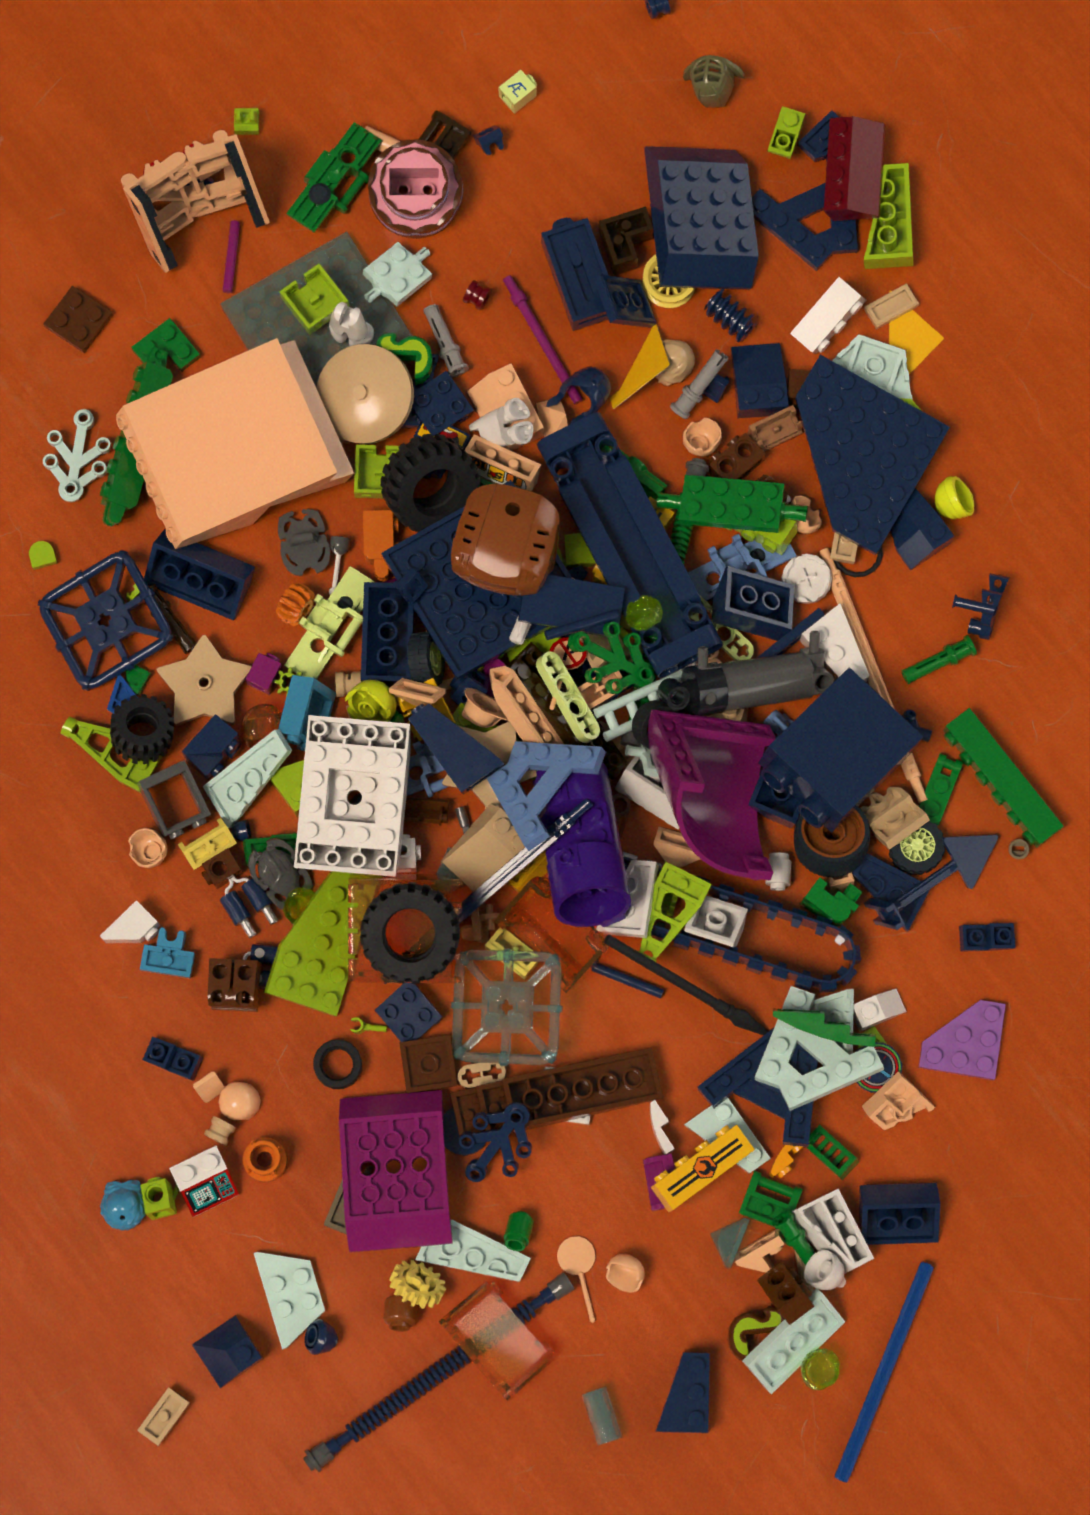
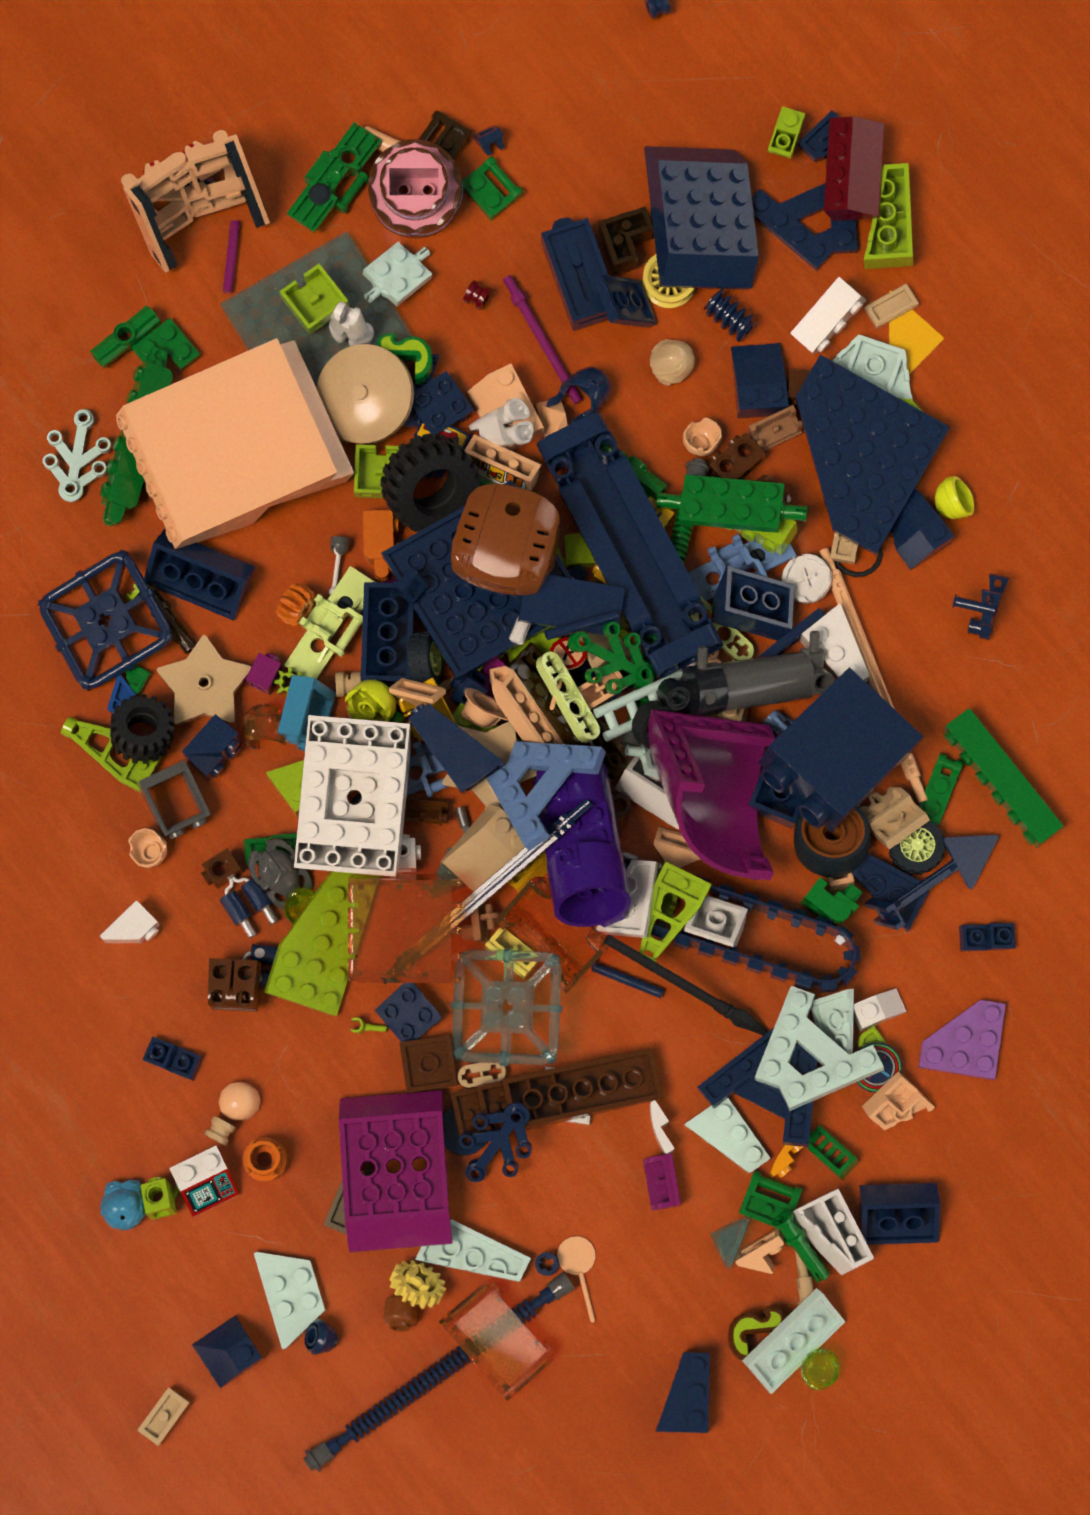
(42, 555): lime tile -> none
(78, 319): reddish brown plate -> none
(113, 347): none -> green piece
(168, 956): dark azure plate -> none
(208, 845): light yellow hinge -> none
(209, 1087): light nougat slope -> none
(241, 830): dark blue hinge -> none
(244, 779): light aqua wing -> none
(246, 121): lime tile -> none
(303, 543): dark grey shield -> none
(337, 1083): black tyre -> none
(410, 968): black tyre -> none
(449, 350): light grey pin -> none
(485, 194): none -> green plate
(518, 91): yellowish green brick -> none
(518, 1231): green brick -> none
(546, 1272): none -> dark blue bush
(602, 1416): clear light blue pin -> none
(625, 1272): light nougat hair -> none
(644, 613): clear neon green hair -> none
(647, 365): yellow sticker -> none
(693, 393): light grey pin -> none
(702, 1168): yellow brick -> none
(709, 86): olive piece -> none
(716, 388): dark blue tile -> none
(781, 871): white brick -> none
(786, 1293): reddish brown brick -> none
(813, 519): light nougat hair -> none
(813, 1023): green slope -> none
(825, 1271): white helmet -> none
(884, 1372): blue axle -> none
(910, 716): dark blue arm -> none
(950, 655): green pin -> none
(1016, 853): dark tan hinge -> none

